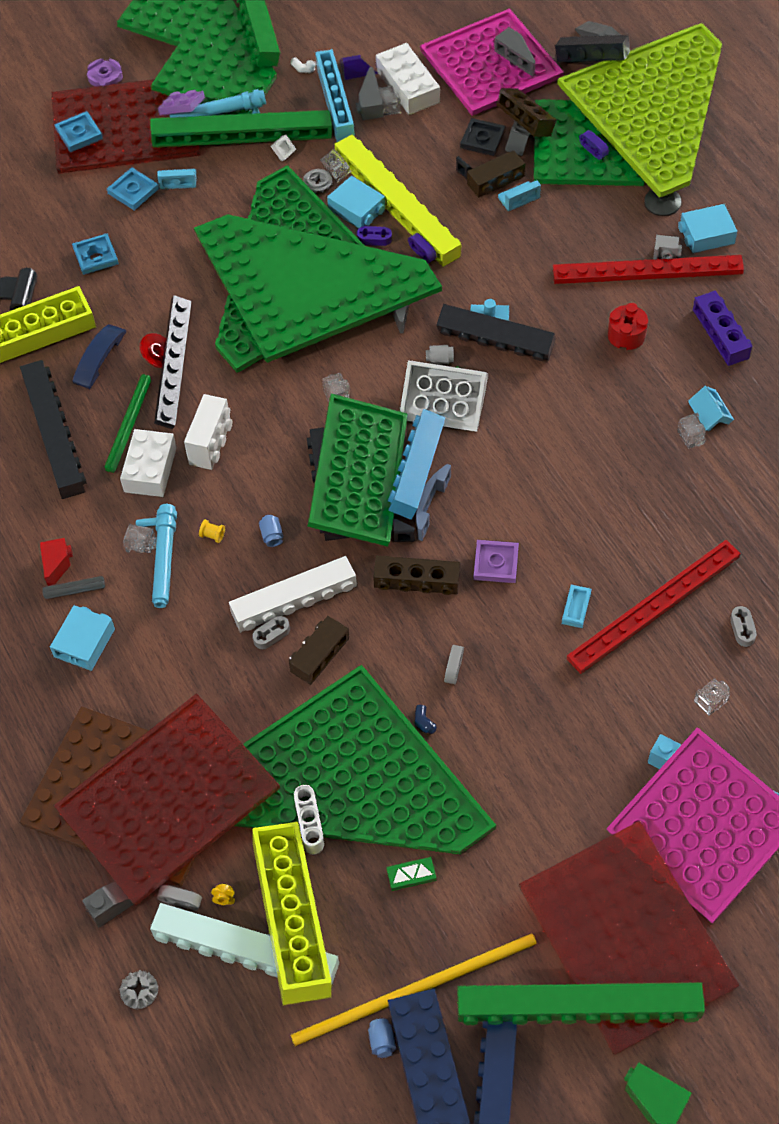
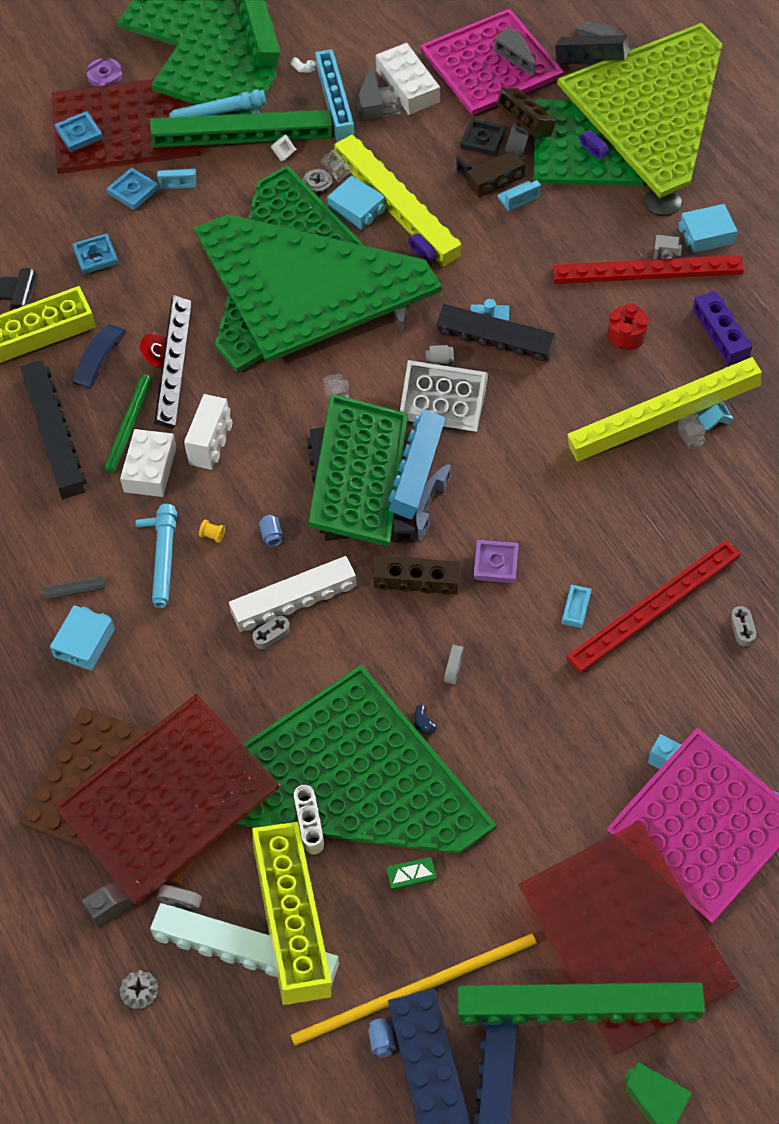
(55, 559): red slope -> none
(139, 539): clear brick -> none
(181, 102): medium lavender plate -> none
(223, 894): yellow plate -> none
(318, 649): dark brown brick -> none
(354, 67): dark purple slope -> none
(374, 235): dark purple beam -> none
(664, 409): none -> neon yellow brick
(709, 701): clear brick -> none

